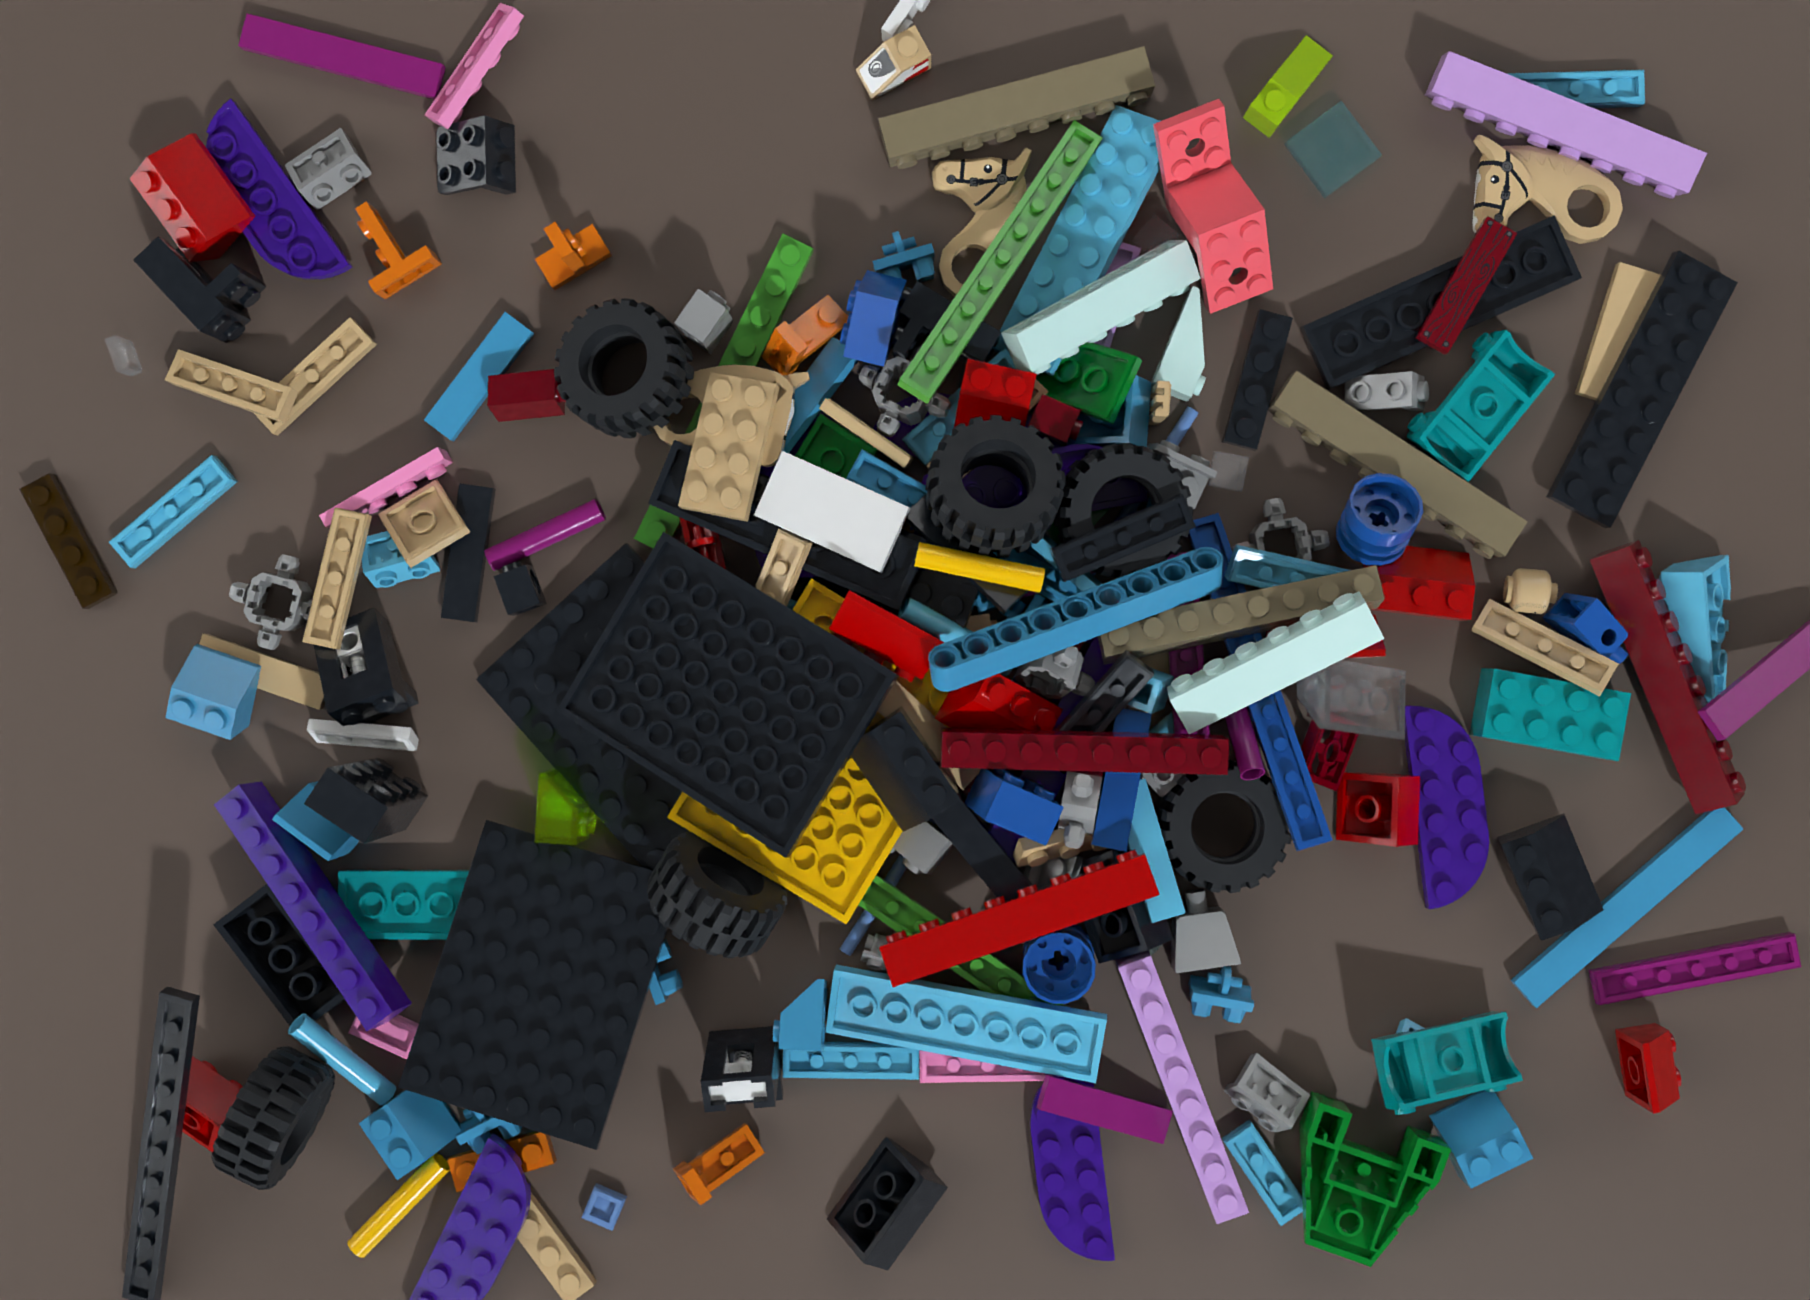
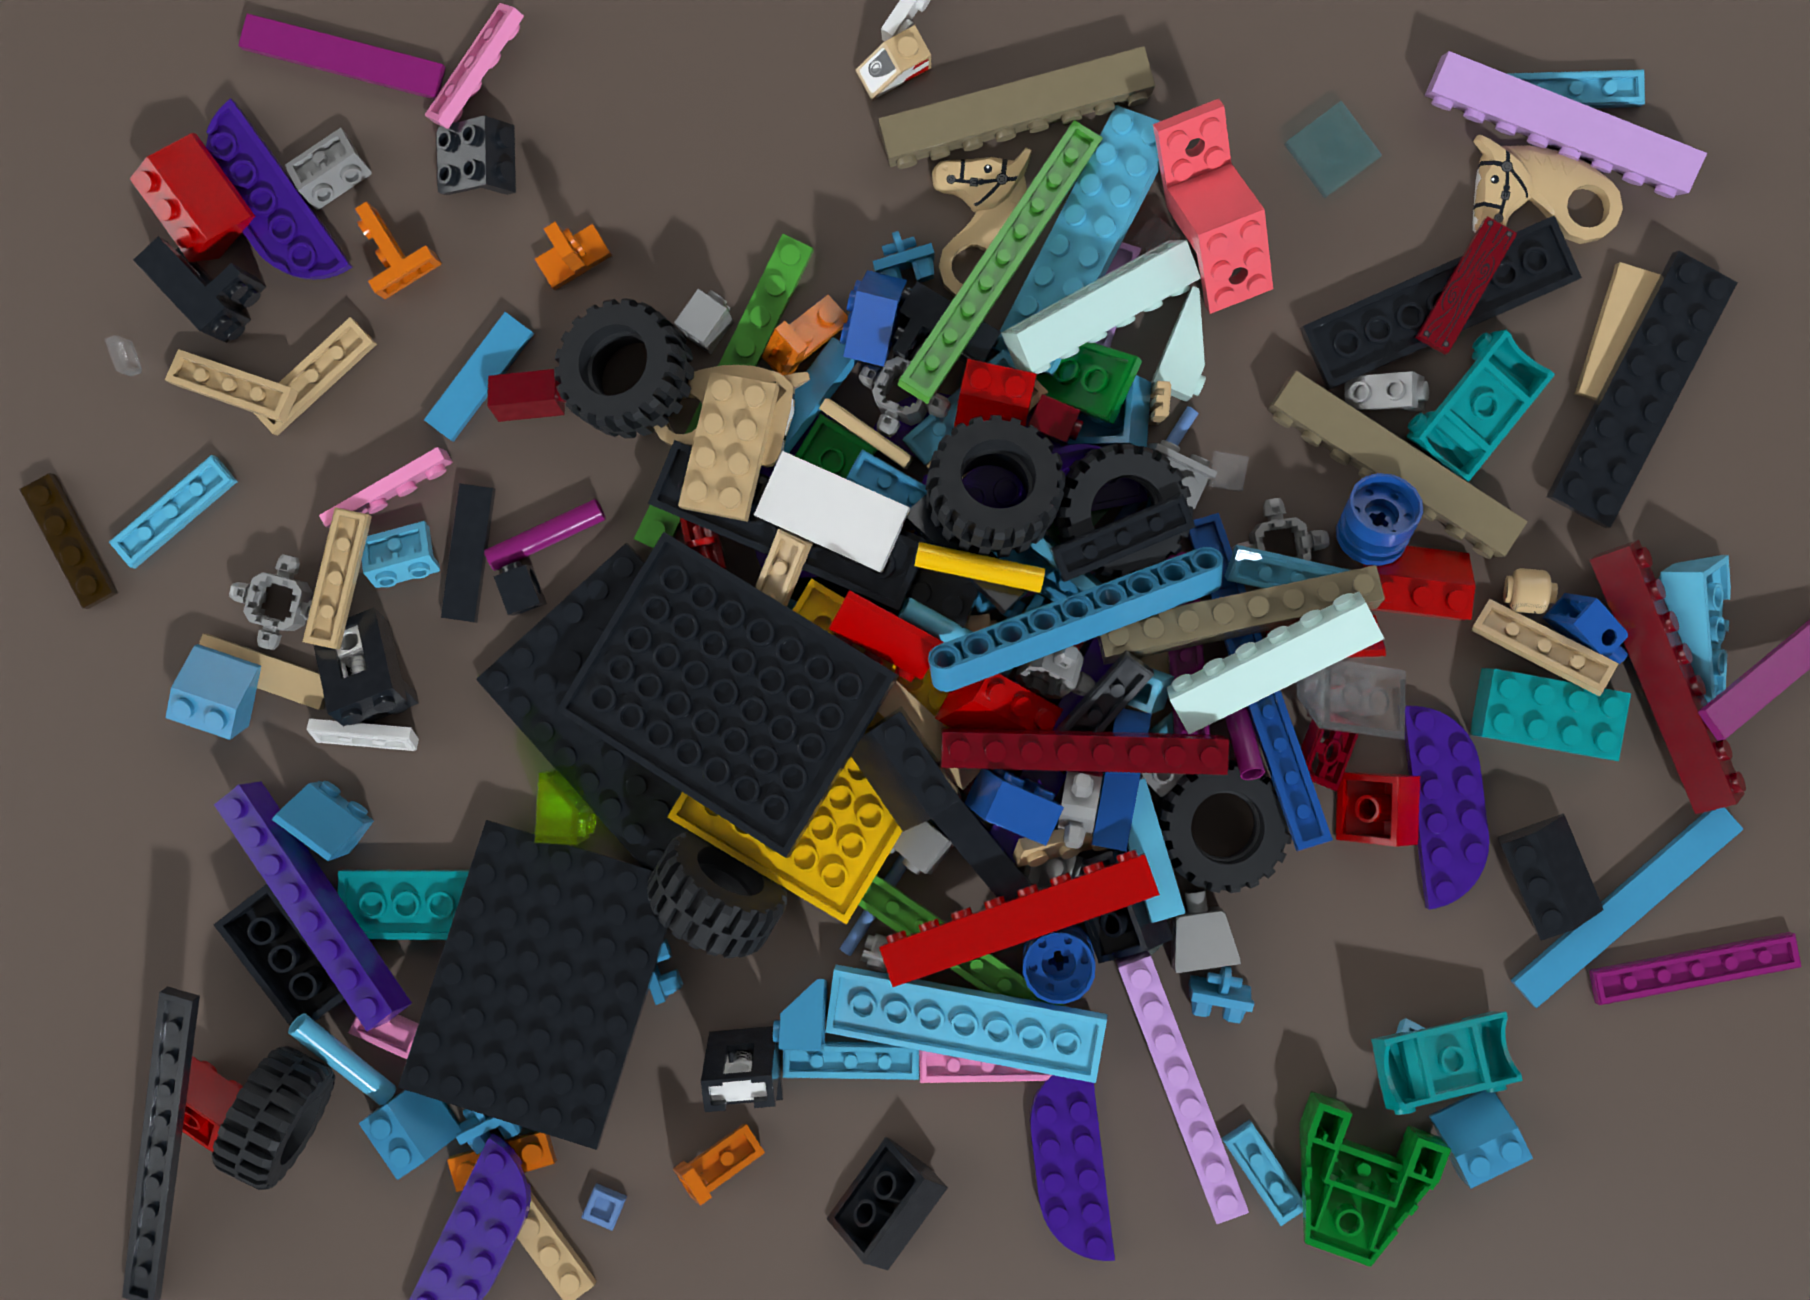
(366, 799): black brick -> none
(398, 1205): yellow piece -> none
(423, 523): tan tile -> none
(1104, 1109): magenta tile -> none
(1257, 380): black plate -> none
(1267, 1094): light grey bracket -> none
(1287, 86): lime slope -> none
(1649, 1066): red slope -> none

